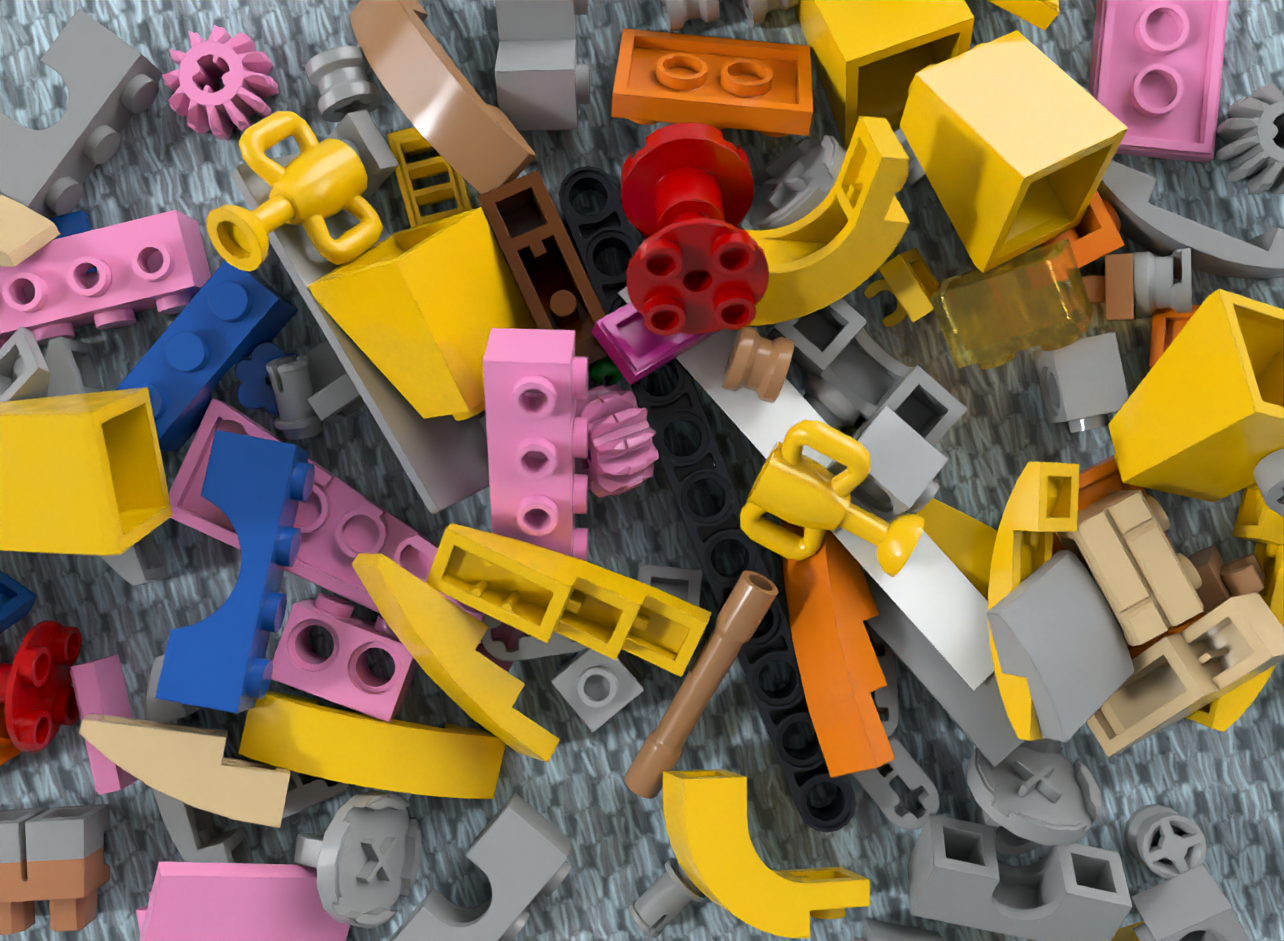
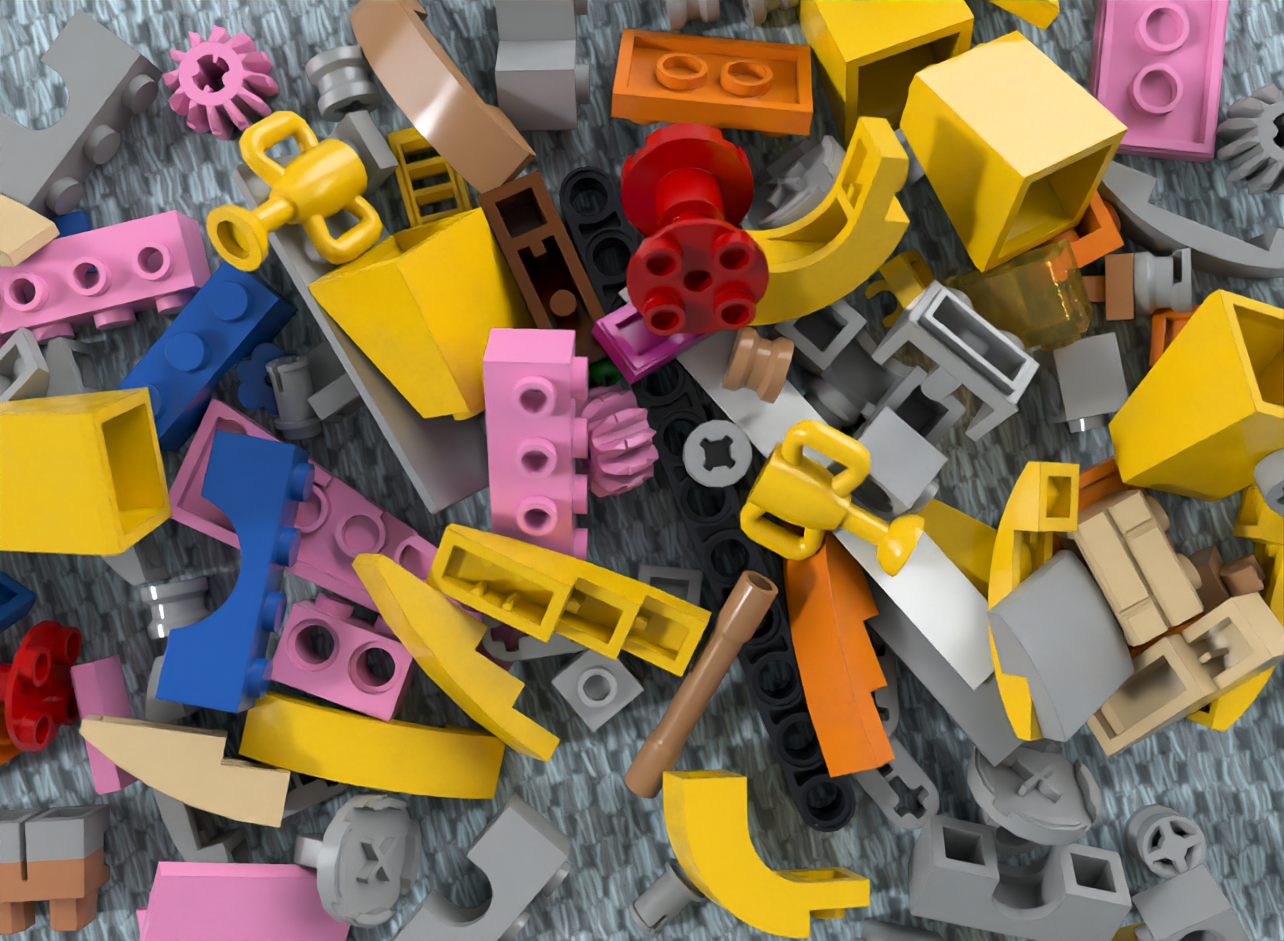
(175, 605): none -> light grey wheel
(702, 456): none -> light grey wheel
(966, 353): none -> light grey window

